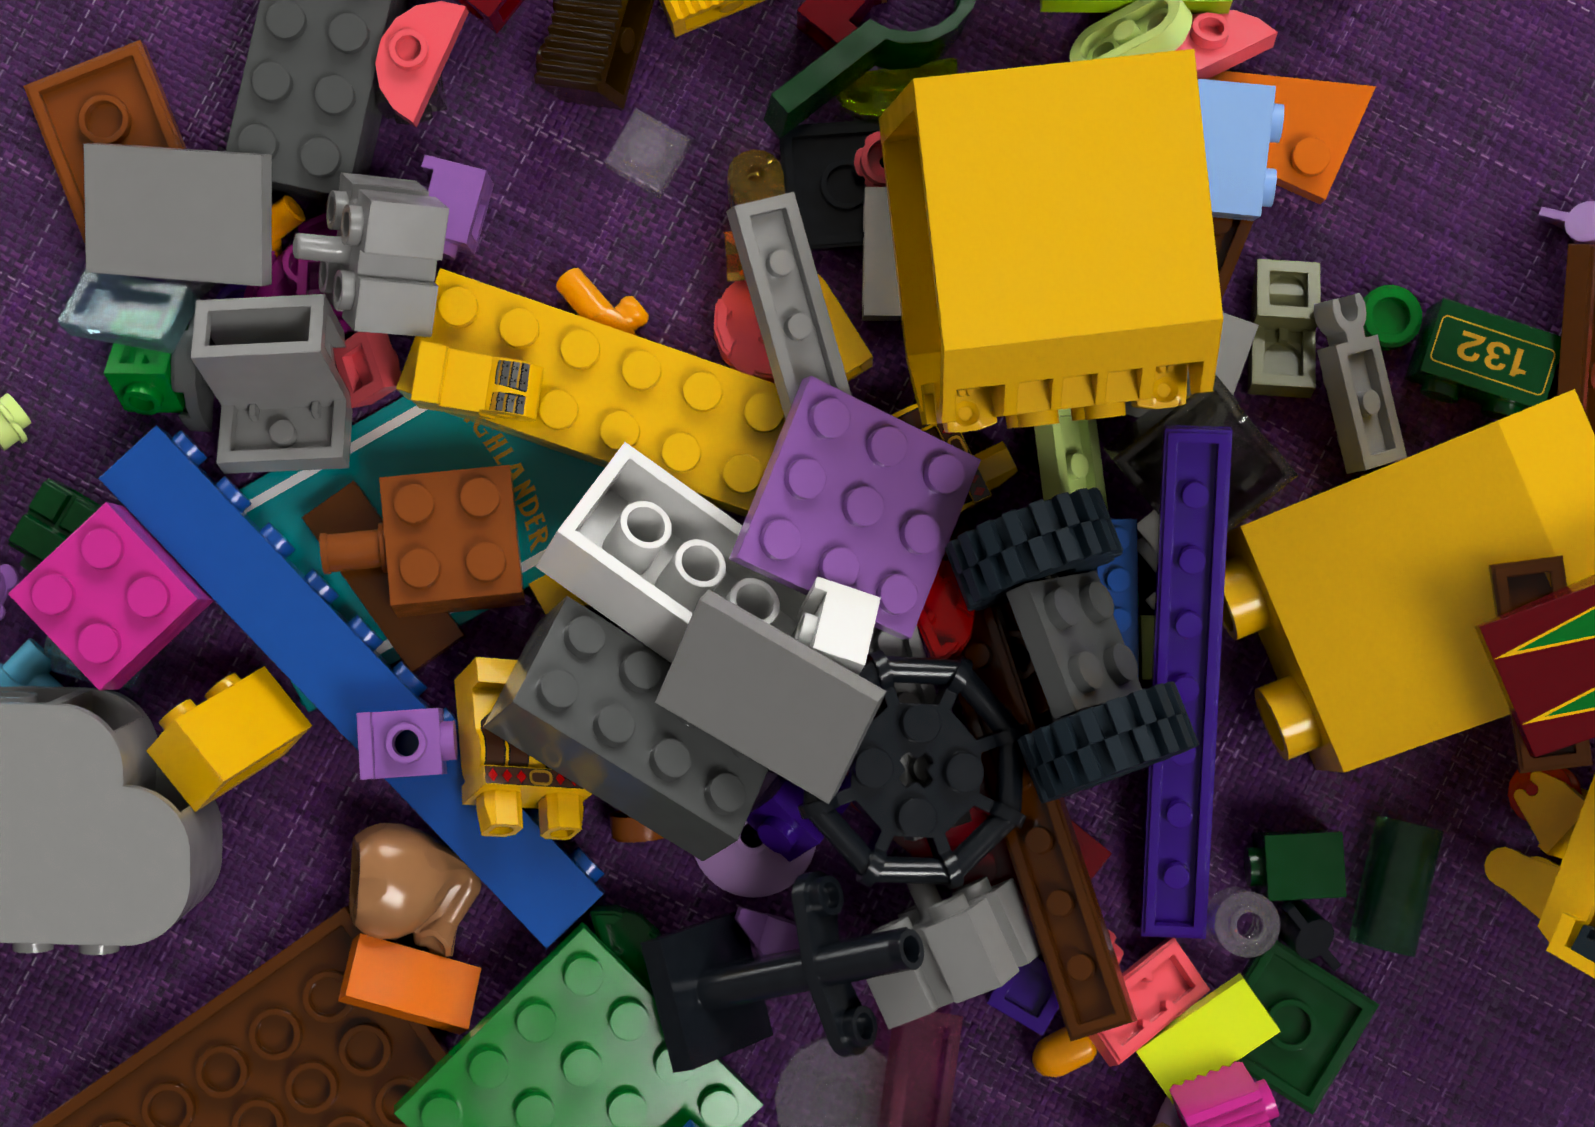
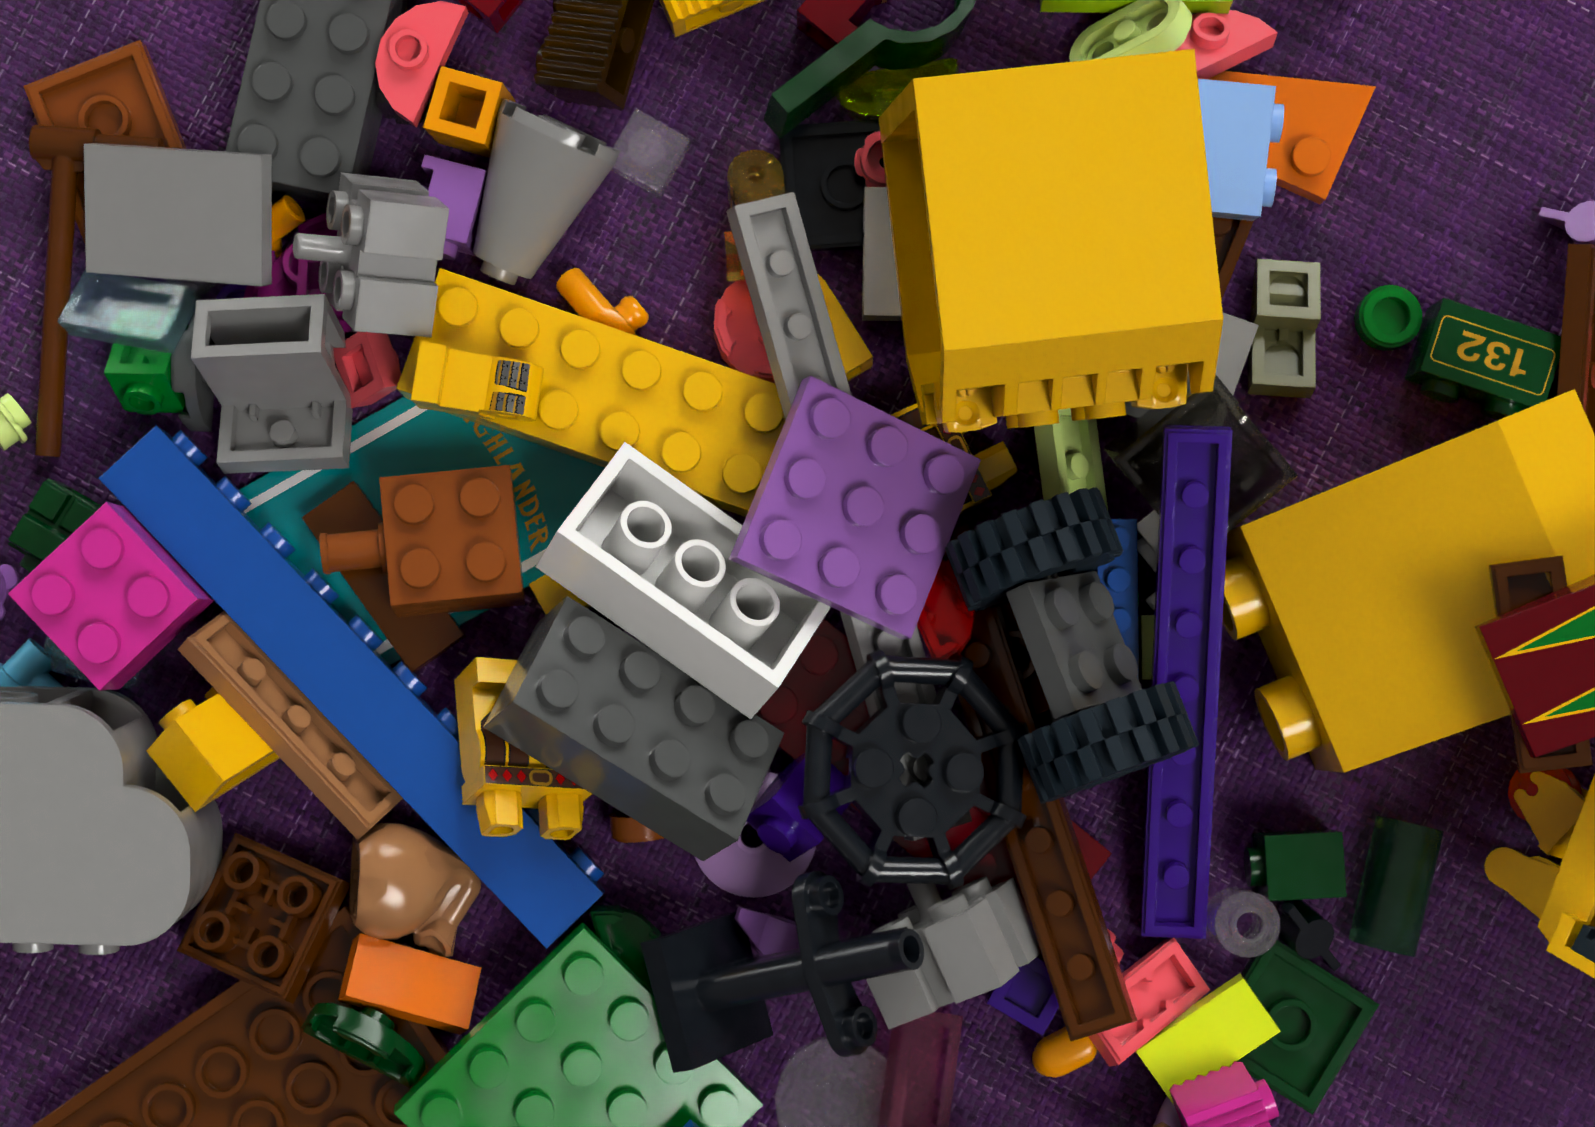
(62, 153): none -> reddish brown bar
(264, 918): none -> reddish brown tile
(290, 724): none -> medium nougat tile
(366, 1038): none -> dark green plate
(377, 743): medium lavender brick -> none
(465, 110): none -> light orange brick
(534, 189): none -> light grey cone
(769, 696): light grey tile -> none
(838, 622): white brick -> none
(1357, 386): light grey plate -> none

